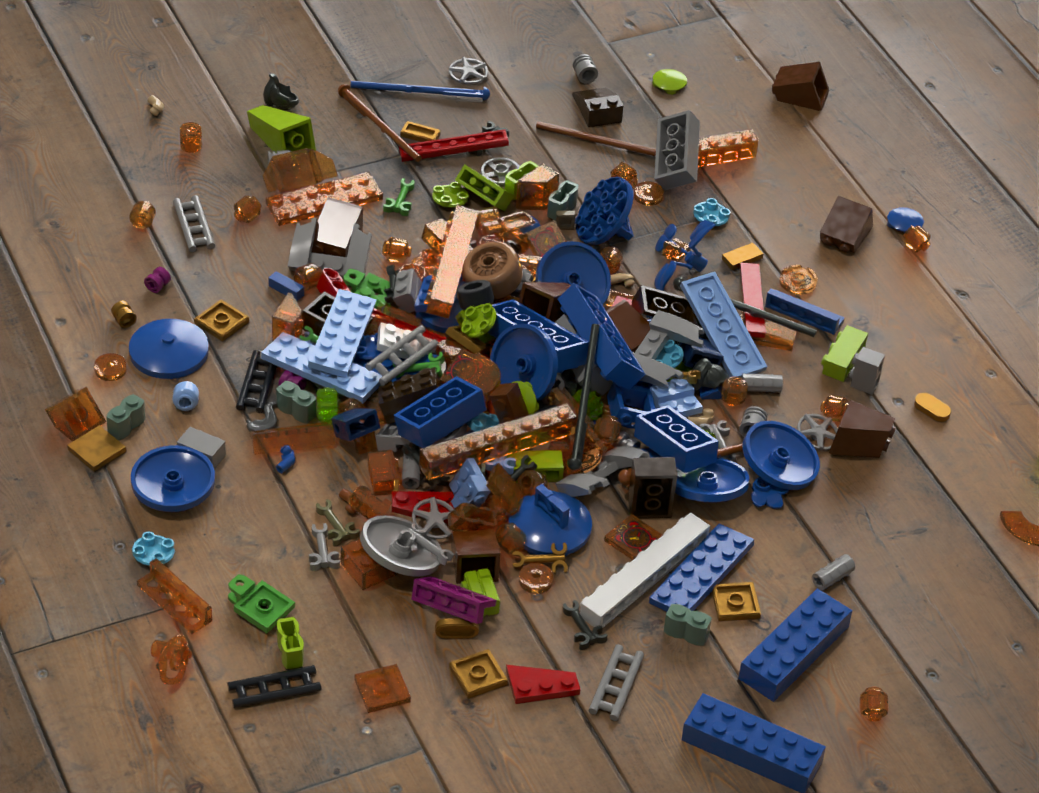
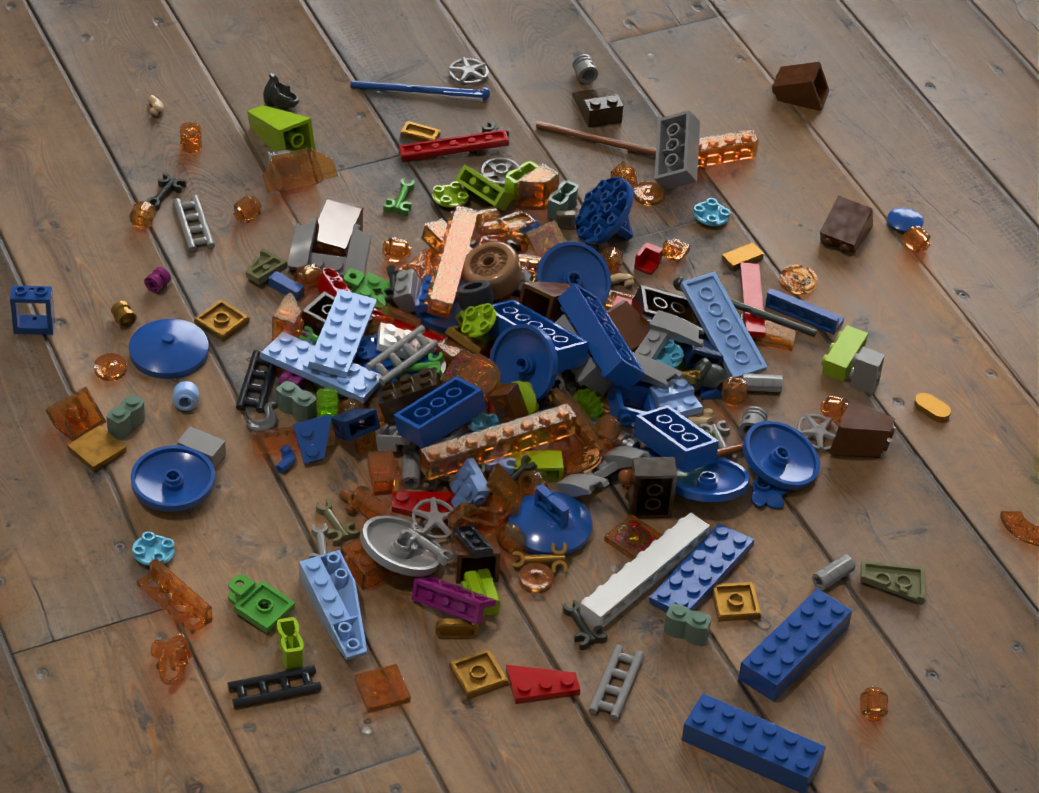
(32, 323): none -> blue window
(167, 184): none -> pearl dark grey bar
(265, 266): none -> olive wing
(309, 201): clear orange plate -> none
(313, 438): none -> blue wing
(335, 601): none -> light blue wedge
(344, 91): dark orange bar -> none
(472, 541): none -> black tile
(576, 460): pearl dark grey bar -> none
(648, 258): none -> red panel
(669, 80): lime dish -> none
(693, 259): blue plant -> none
(895, 578): none -> olive wing

